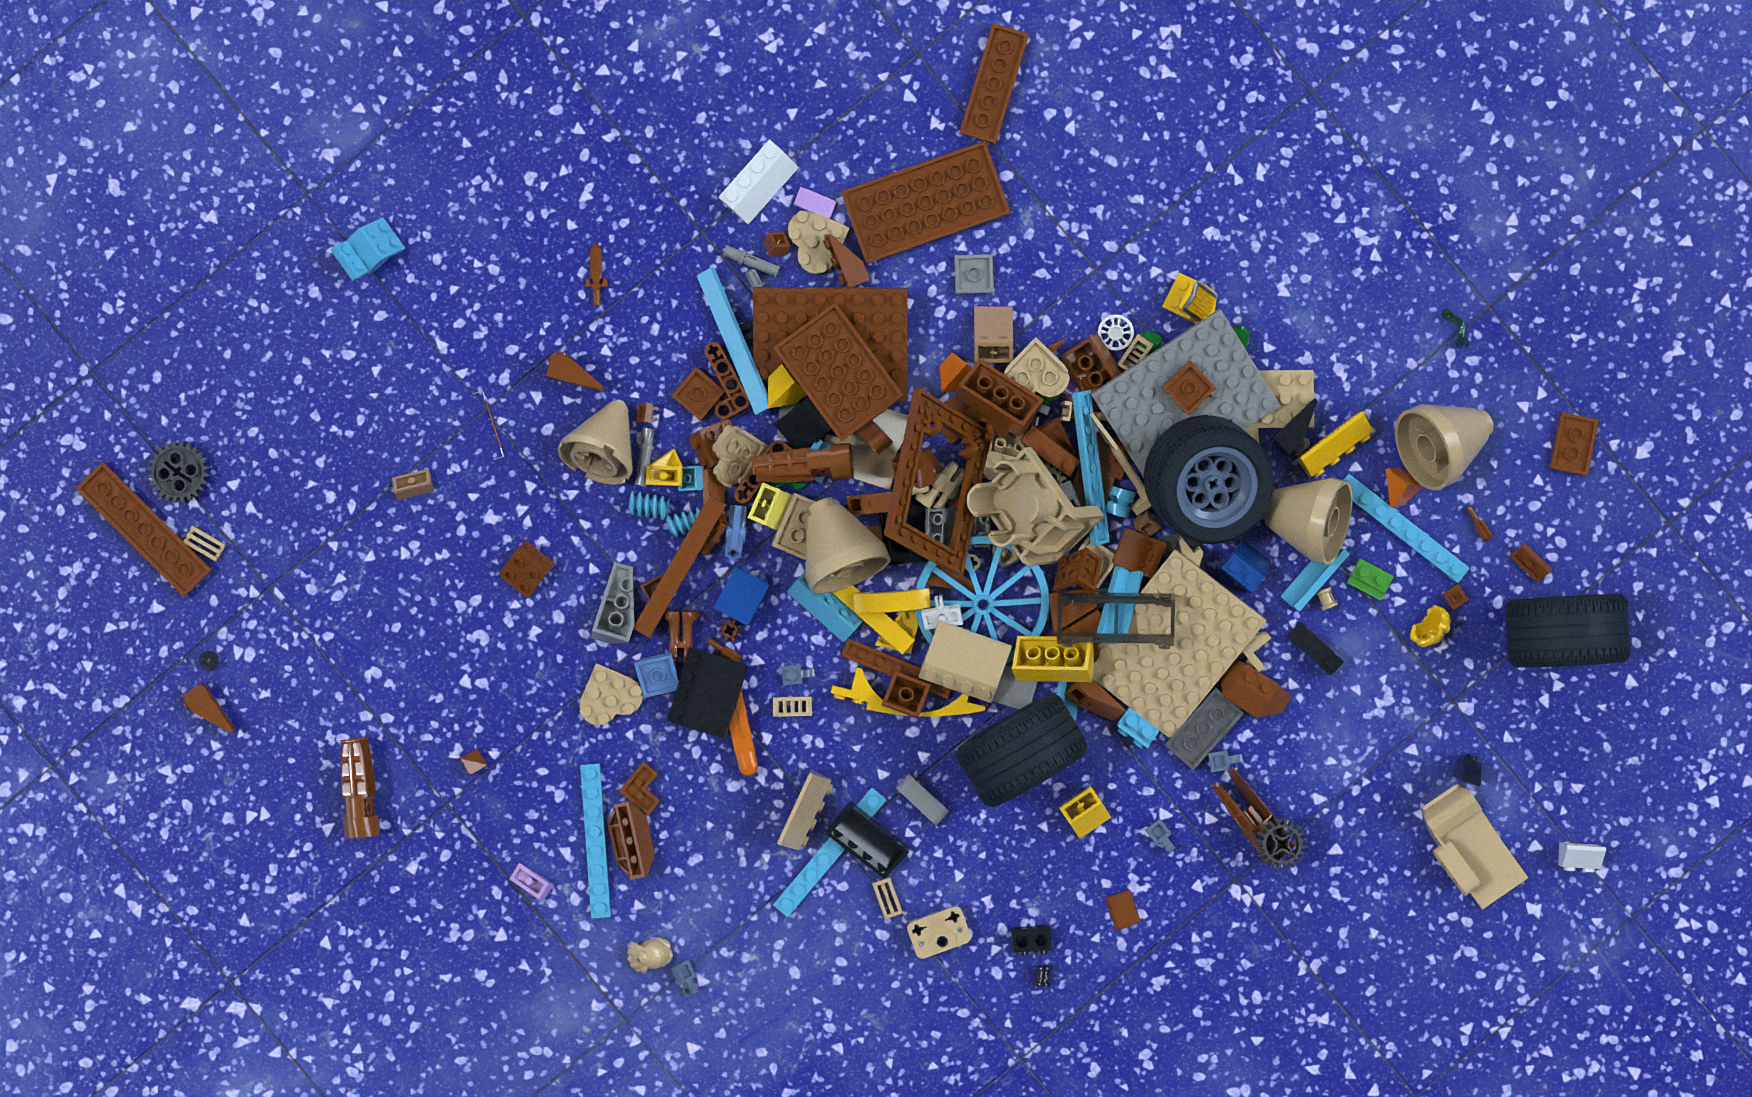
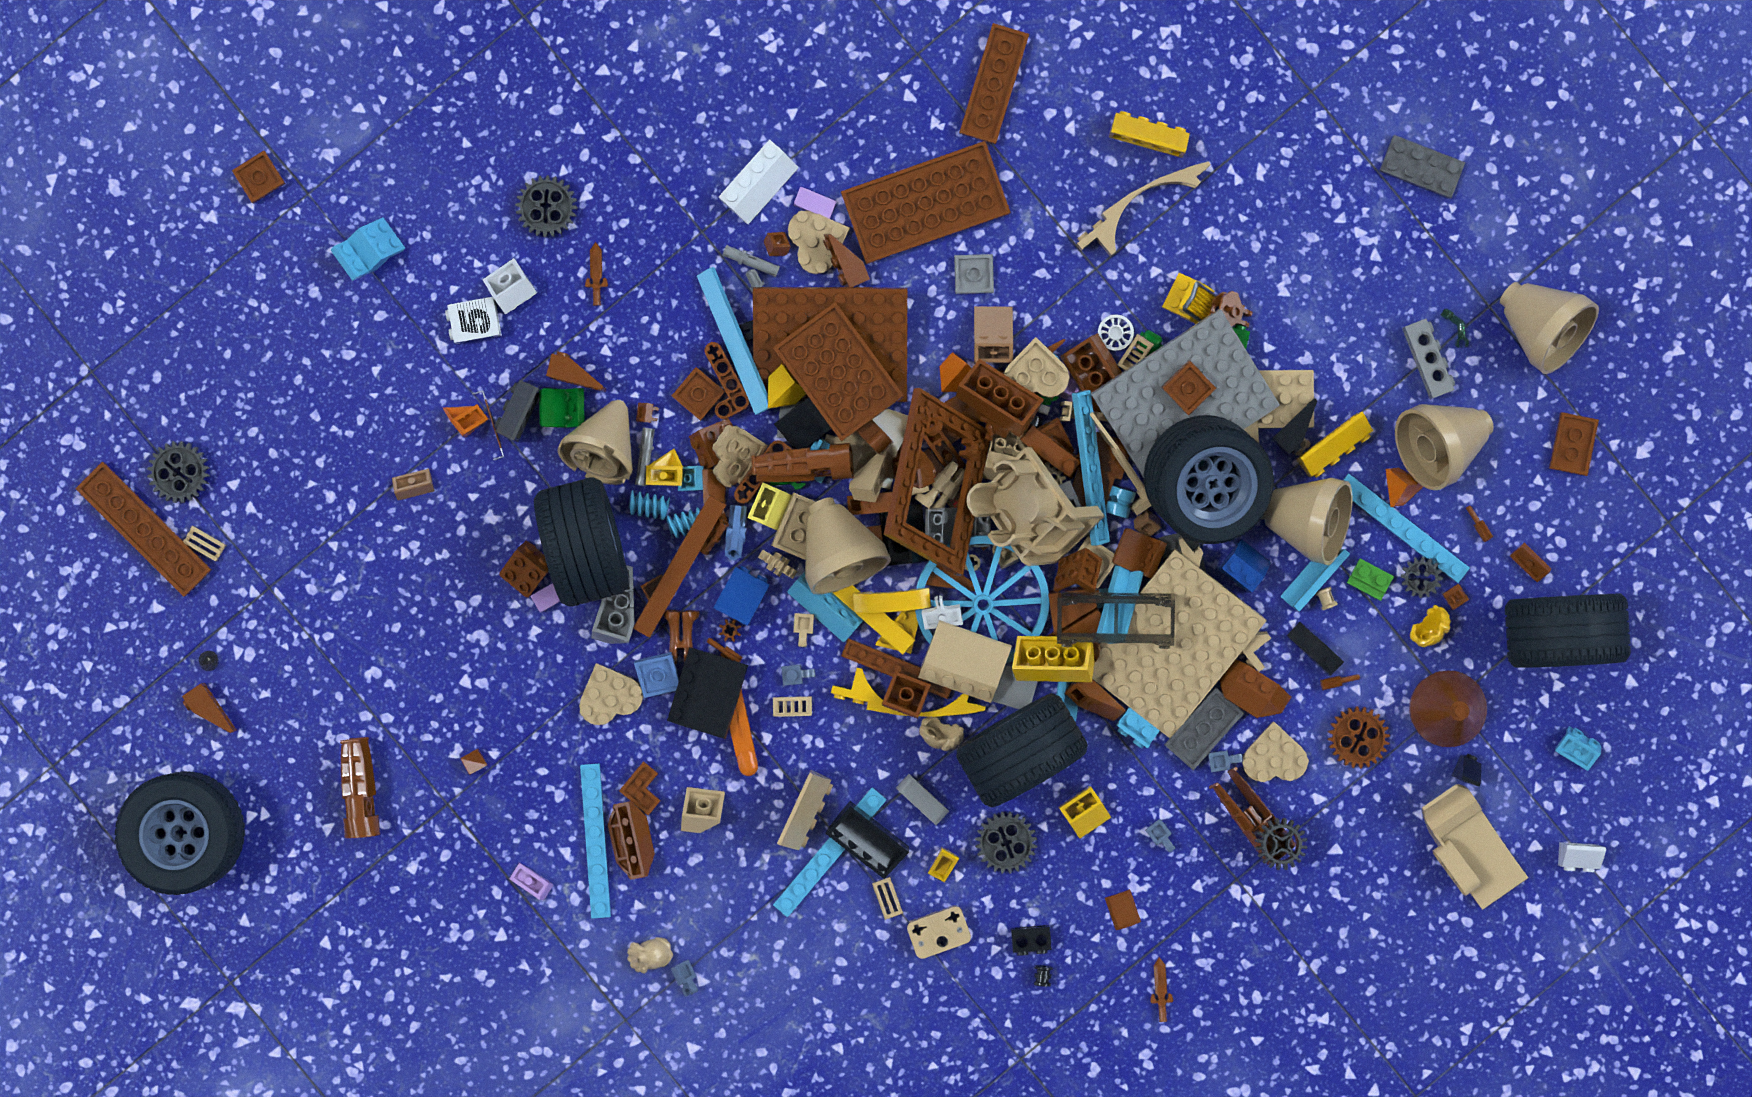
(147, 854): none -> black wheel
(258, 177): none -> dark orange plate
(466, 418): none -> orange slope
(473, 320): none -> white panel
(509, 286): none -> white slope
(517, 410): none -> dark grey slope
(545, 598): none -> lavender slope
(561, 407): none -> green bracket
(564, 206): none -> dark grey gear
(580, 542): none -> black wheel
(701, 809): none -> tan slope
(775, 562): none -> tan gear
(803, 625): none -> tan plate
(870, 477): none -> tan slope
(941, 735): none -> tan hair
(943, 449): none -> dark orange slope
(943, 864): none -> yellow slope
(990, 849): none -> dark grey gear
(1105, 231): none -> tan slope
(1149, 135): none -> yellow slope
(1161, 989): none -> dark orange sword
(1231, 308): none -> hinge
(1274, 755): none -> tan plate
(1337, 681): none -> dark orange axle
(1342, 729): none -> dark orange gear
(1412, 584): none -> dark grey gear
(1422, 166): none -> flat silver plate
(1426, 369): none -> light grey brick
(1448, 708): none -> dark orange cone
(1548, 322): none -> tan cone
(1579, 748): none -> medium azure bracket

